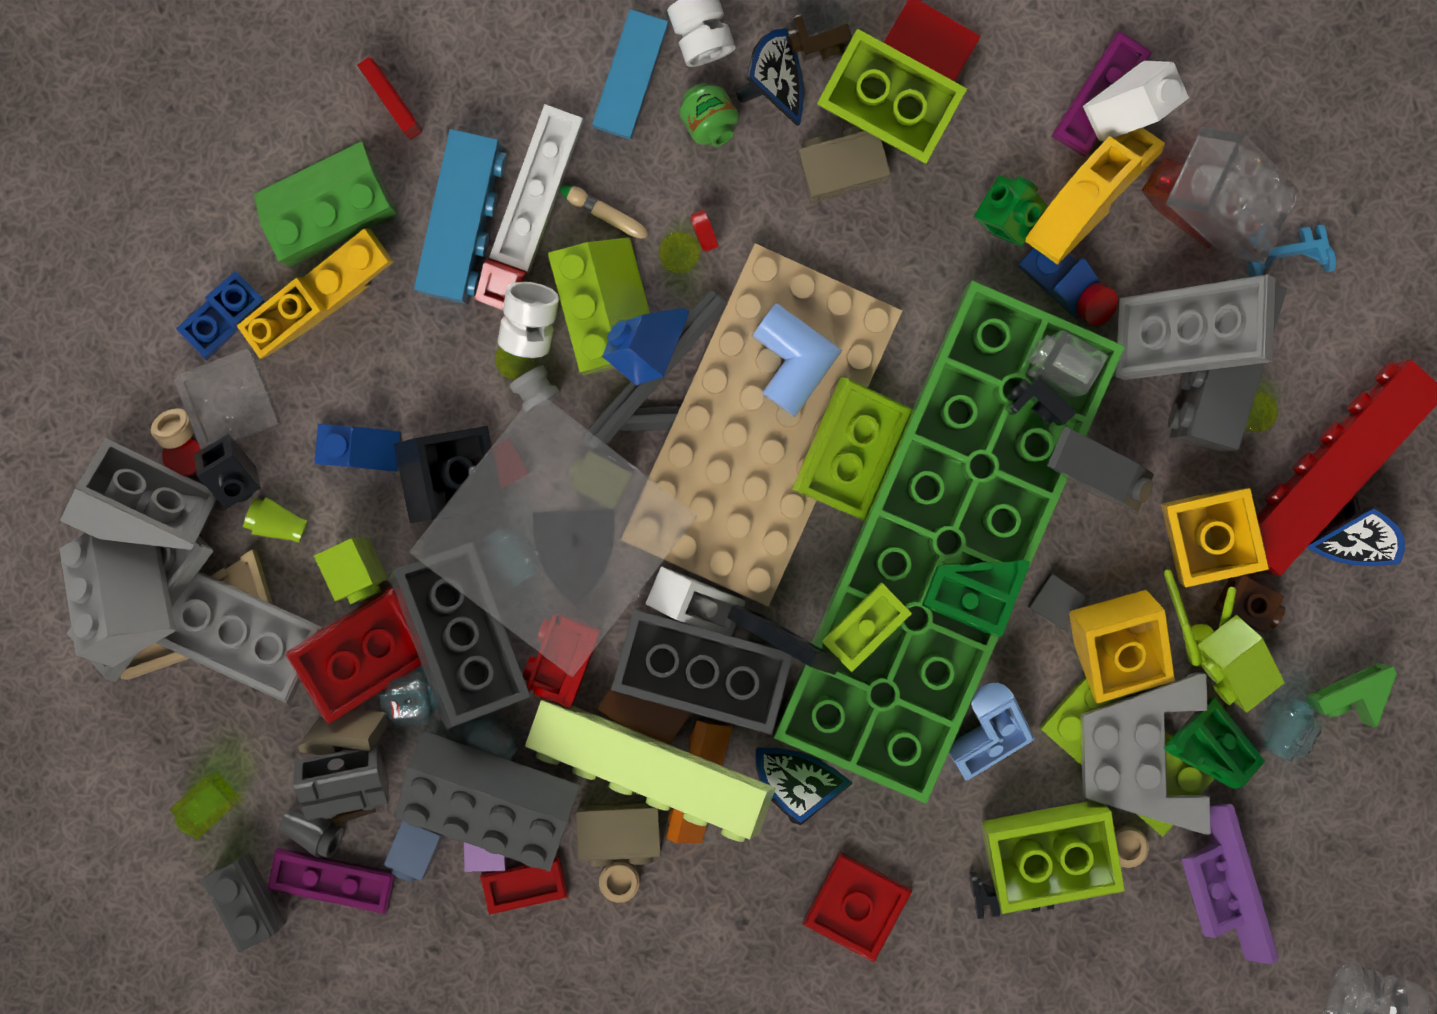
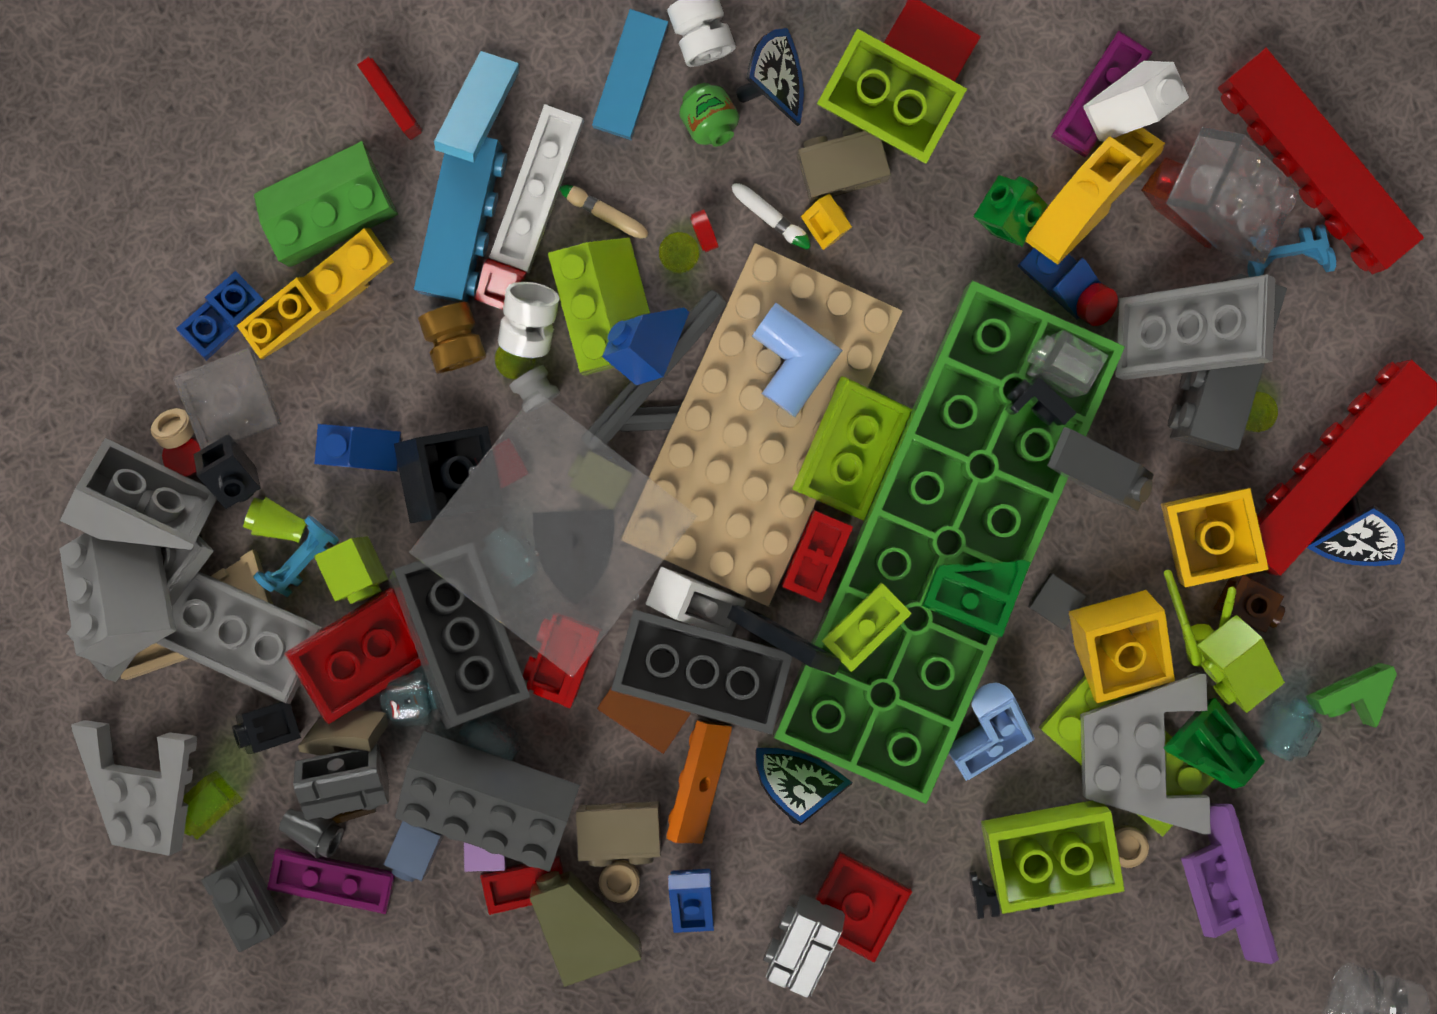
(138, 805): none -> light grey wing
(265, 728): none -> black bracket
(288, 573): none -> dark azure piece
(452, 338): none -> pearl gold wheel
(476, 106): none -> medium azure tile
(581, 929): none -> olive slope
(650, 768): yellowish green brick -> none
(691, 900): none -> blue slope
(792, 233): none -> white piece
(804, 946): none -> brick
(816, 556): none -> red hinge
(826, 44): dark brown bracket -> none
(826, 221): none -> yellow plate
(1319, 163): none -> red brick

